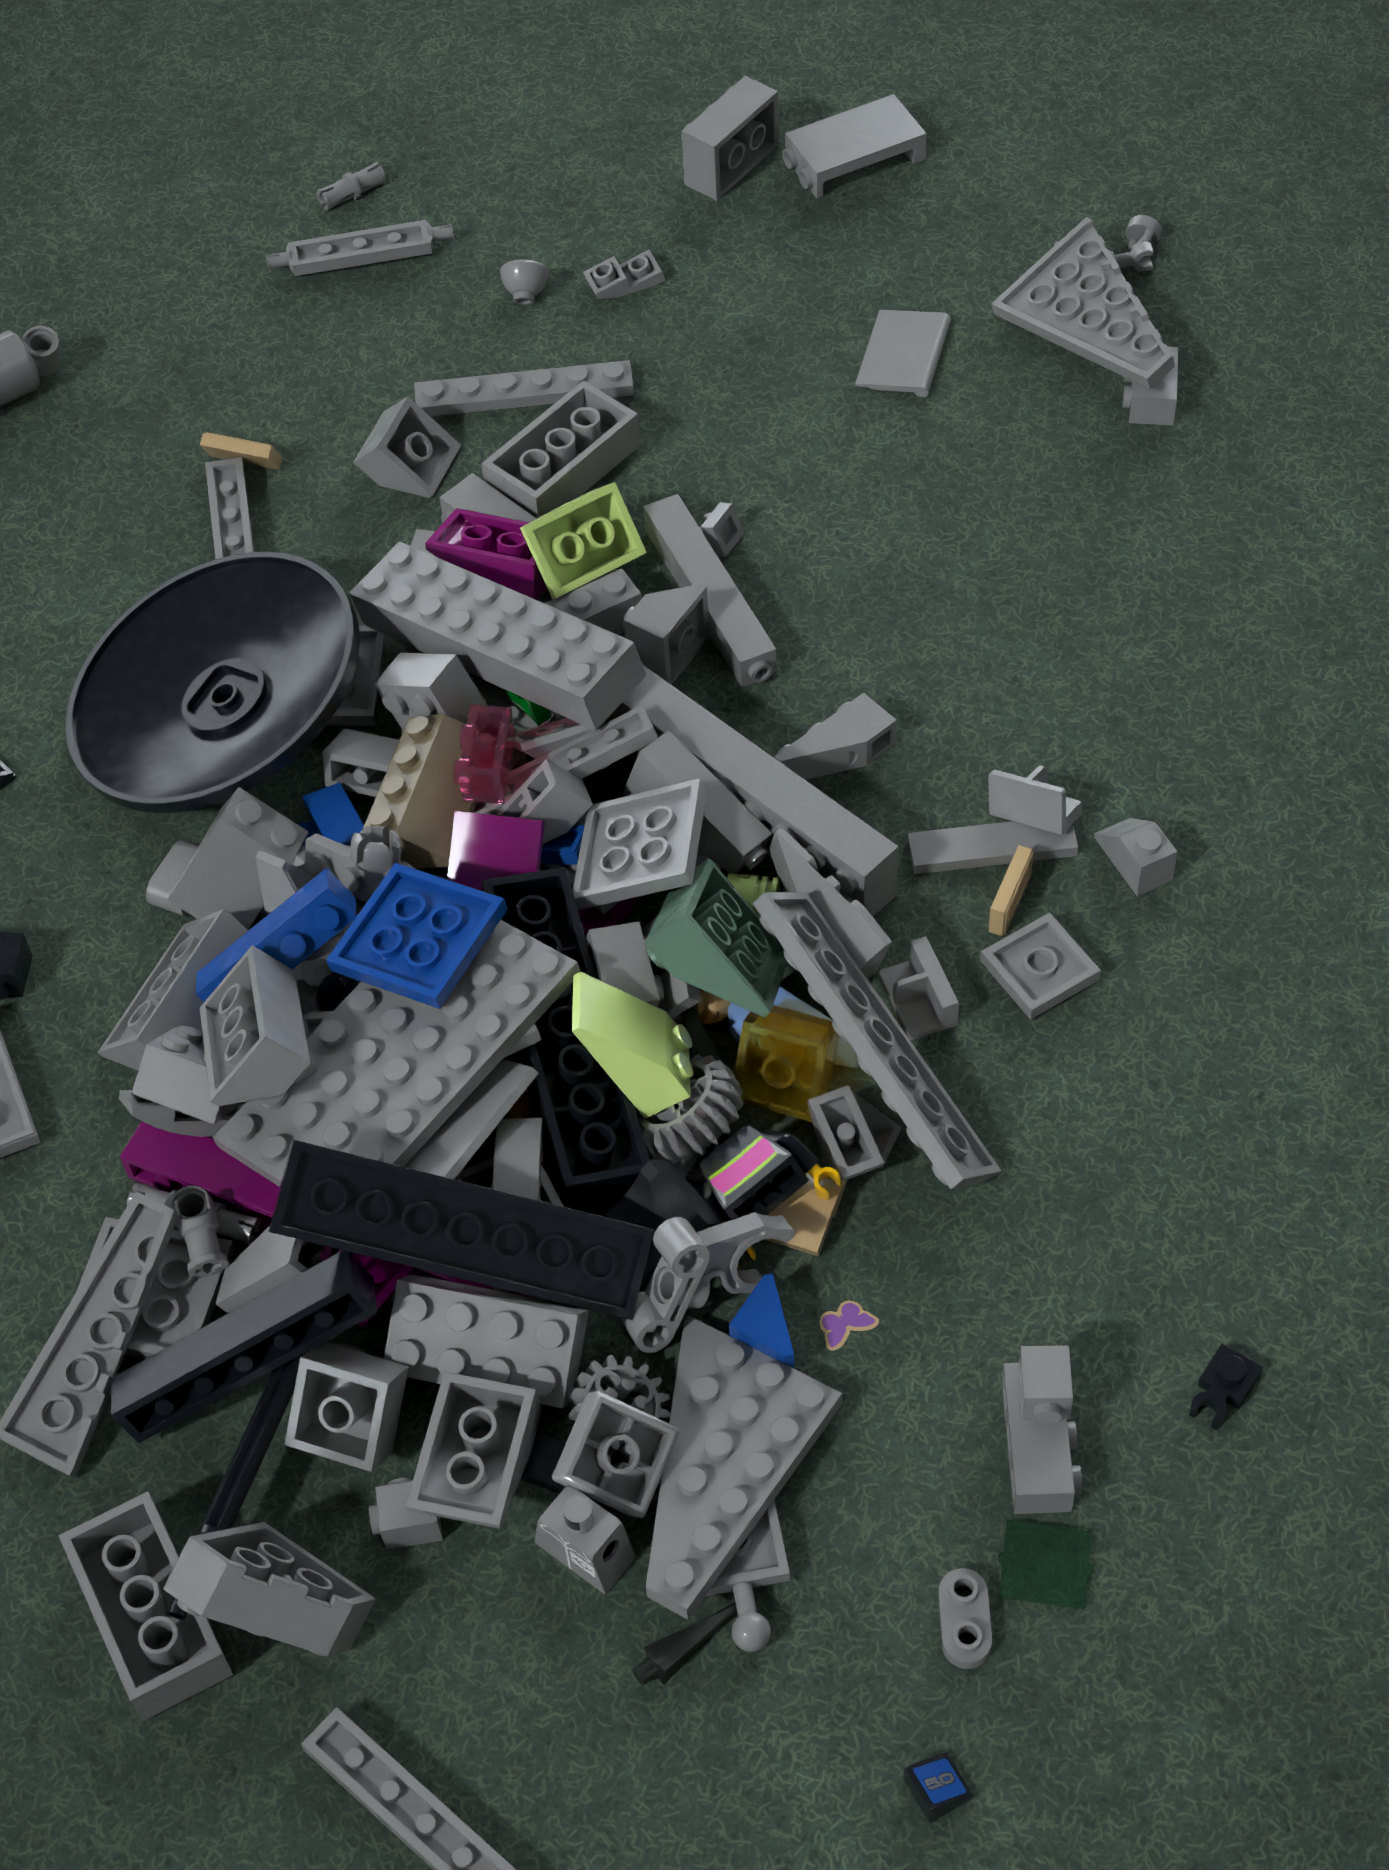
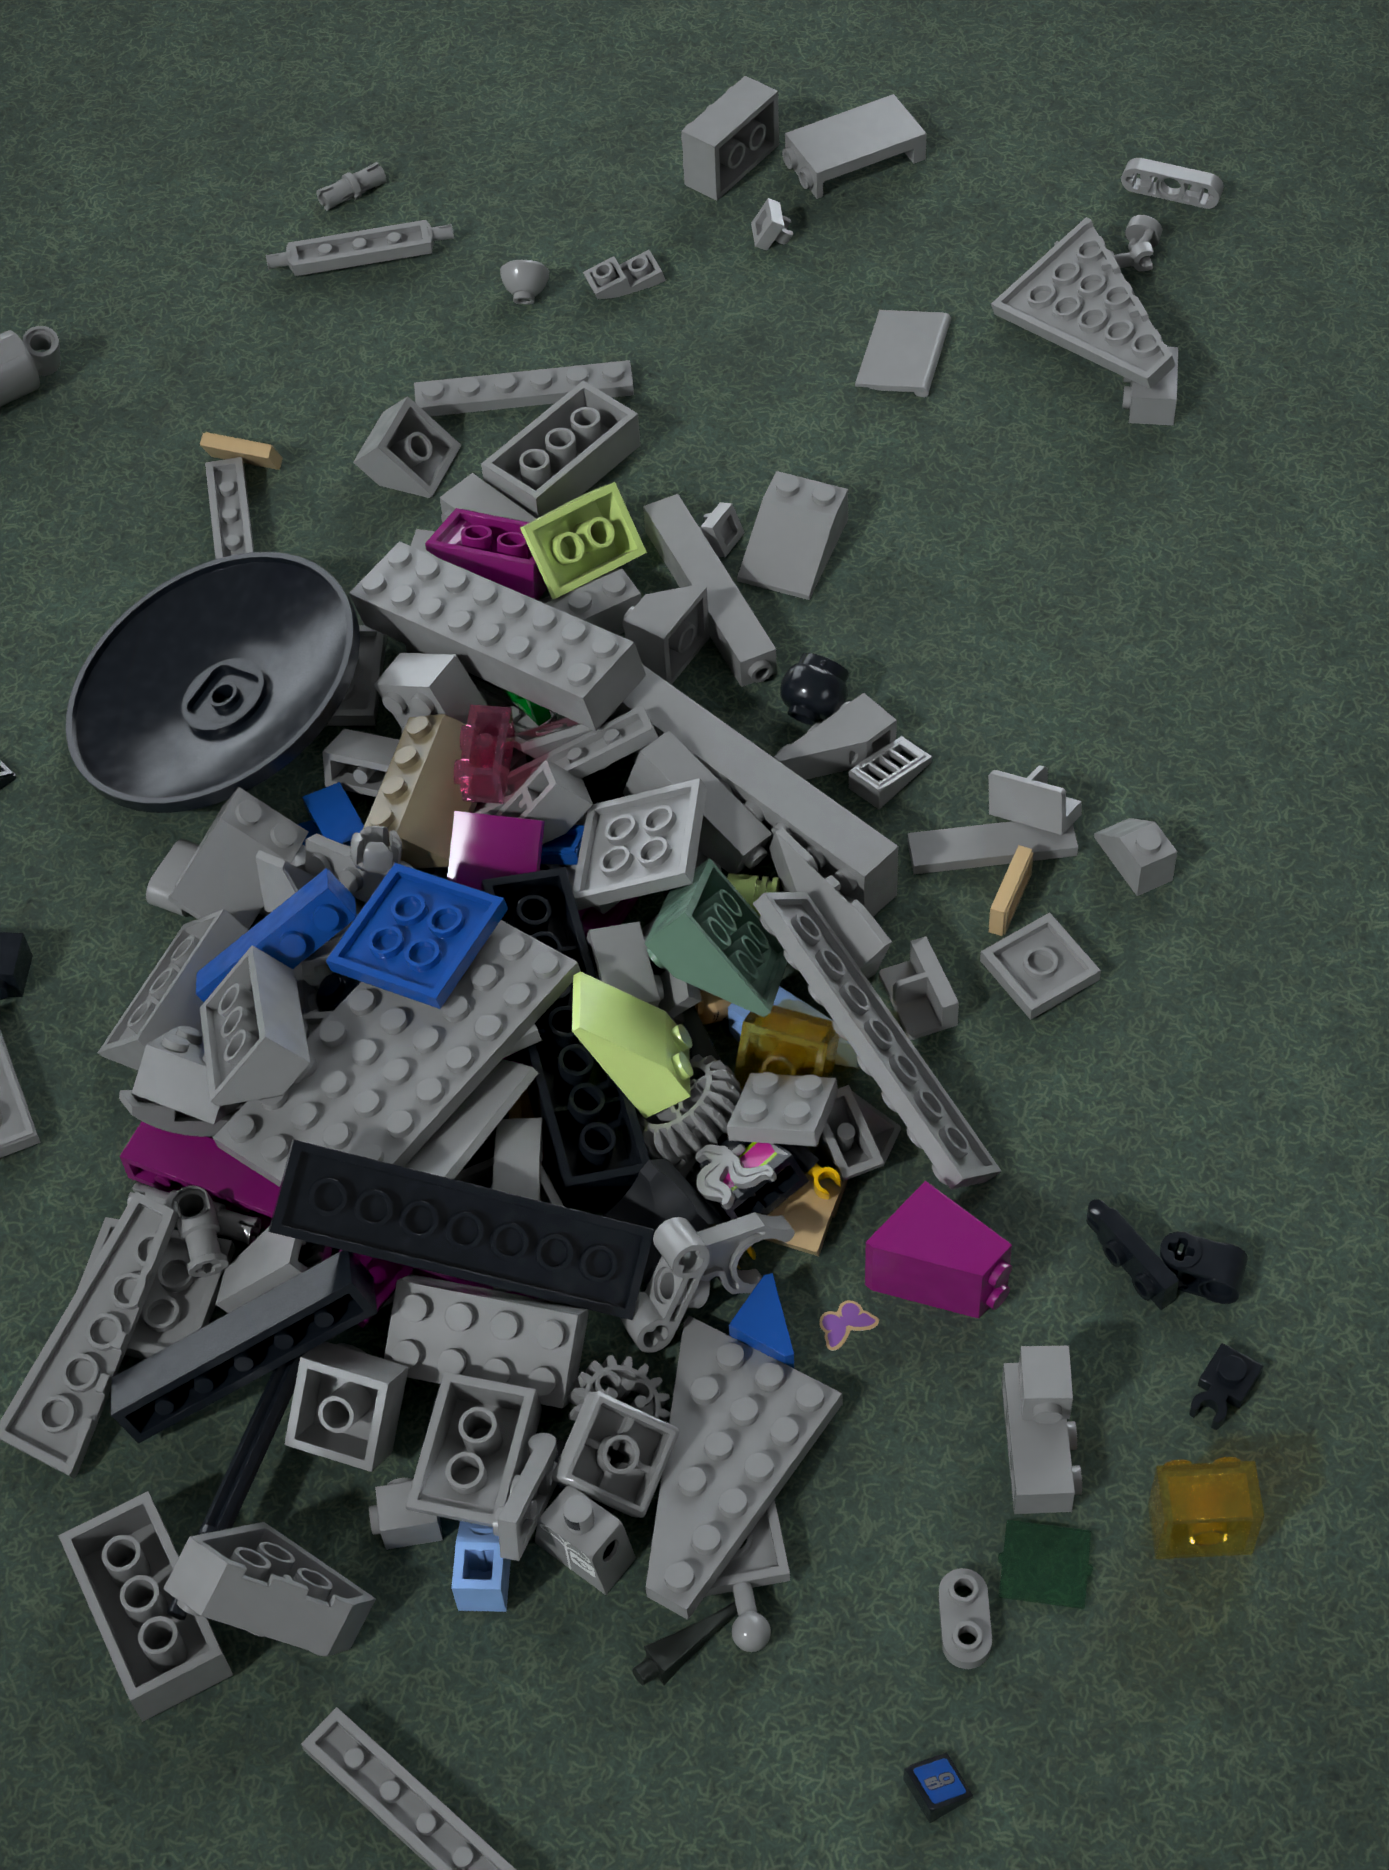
(479, 1572): none -> light blue slope
(527, 1497): none -> light grey plate
(725, 1161): none -> light grey piece
(770, 225): none -> light grey tile
(782, 1109): none -> light grey plate
(794, 535): none -> light grey slope
(814, 688): none -> black piece
(879, 793): none -> light grey slope
(939, 1256): none -> magenta slope
(1127, 1249): none -> black hinge
(1150, 169): none -> light grey beam
(1205, 1266): none -> black piece
(1205, 1508): none -> clear yellow brick

